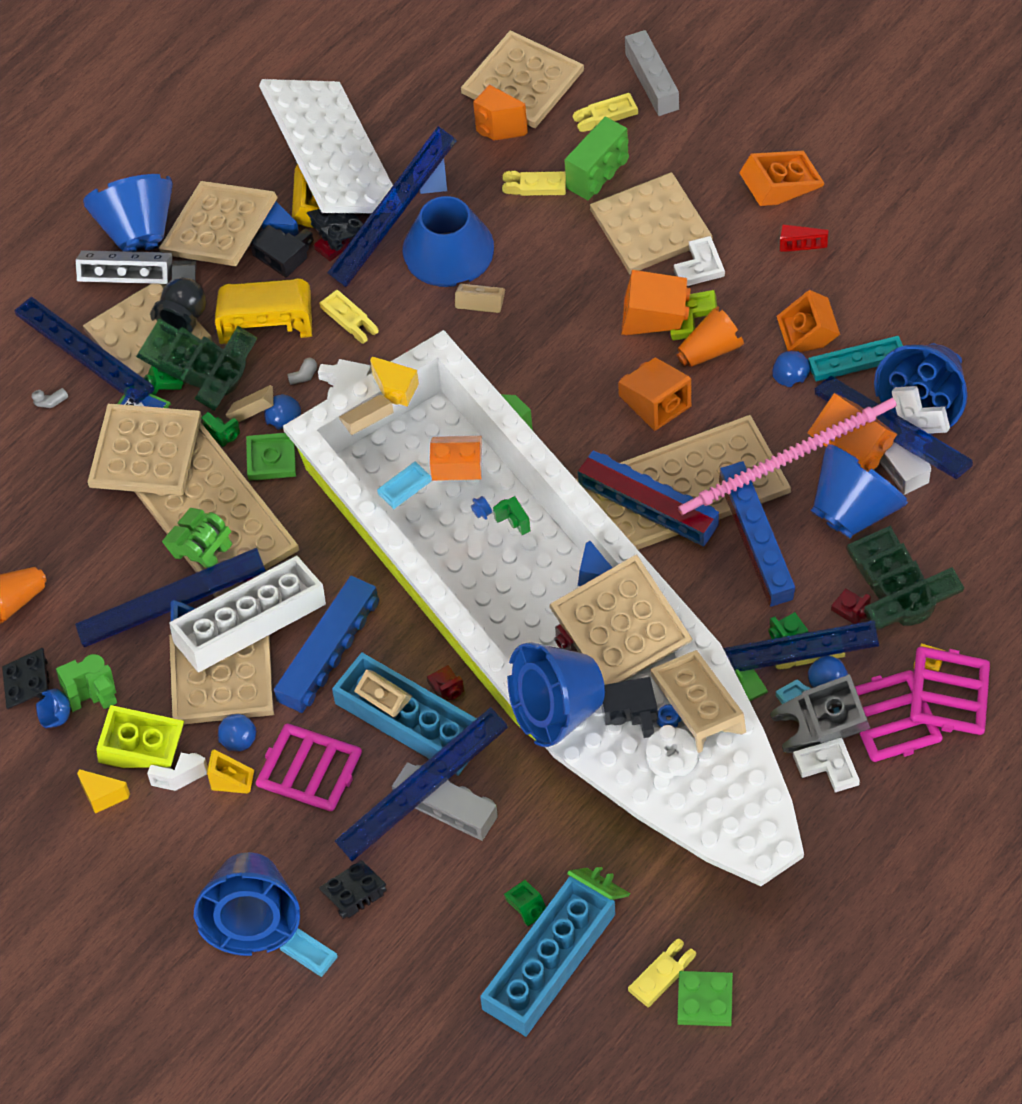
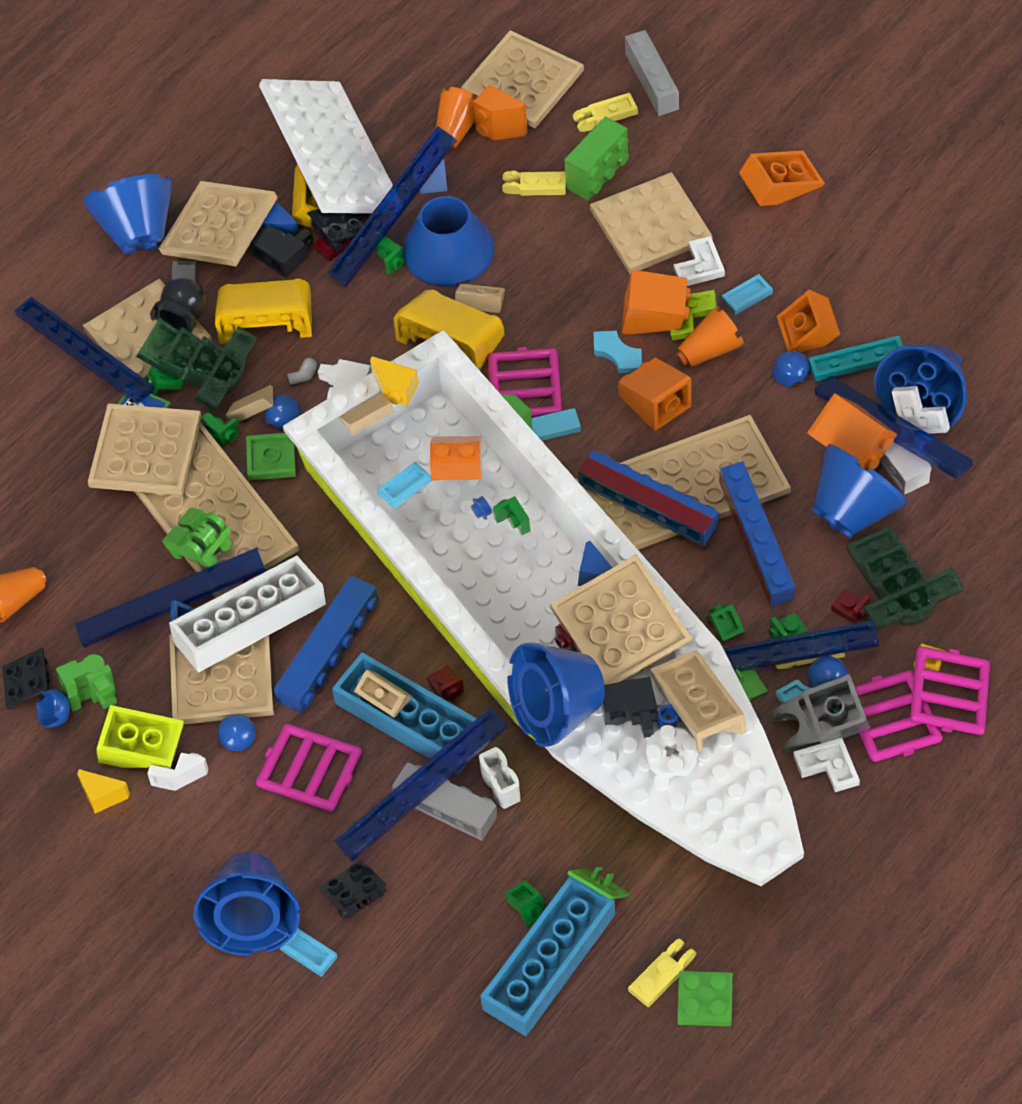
(49, 401): light grey arm -> none
(124, 267): light grey brick -> none
(228, 774): yellow slope -> none
(348, 315): light yellow hinge -> none
(391, 254): none -> green bracket
(456, 113): none -> orange cone
(469, 328): none -> yellow windscreen
(500, 777): none -> white brick
(524, 354): none -> dark pink bar
(556, 424): none -> medium azure tile
(611, 347): none -> medium azure tile
(706, 497): bright pink hose -> none
(725, 621): none -> green bracket
(746, 294): none -> medium azure tile
(802, 238): red slope -> none

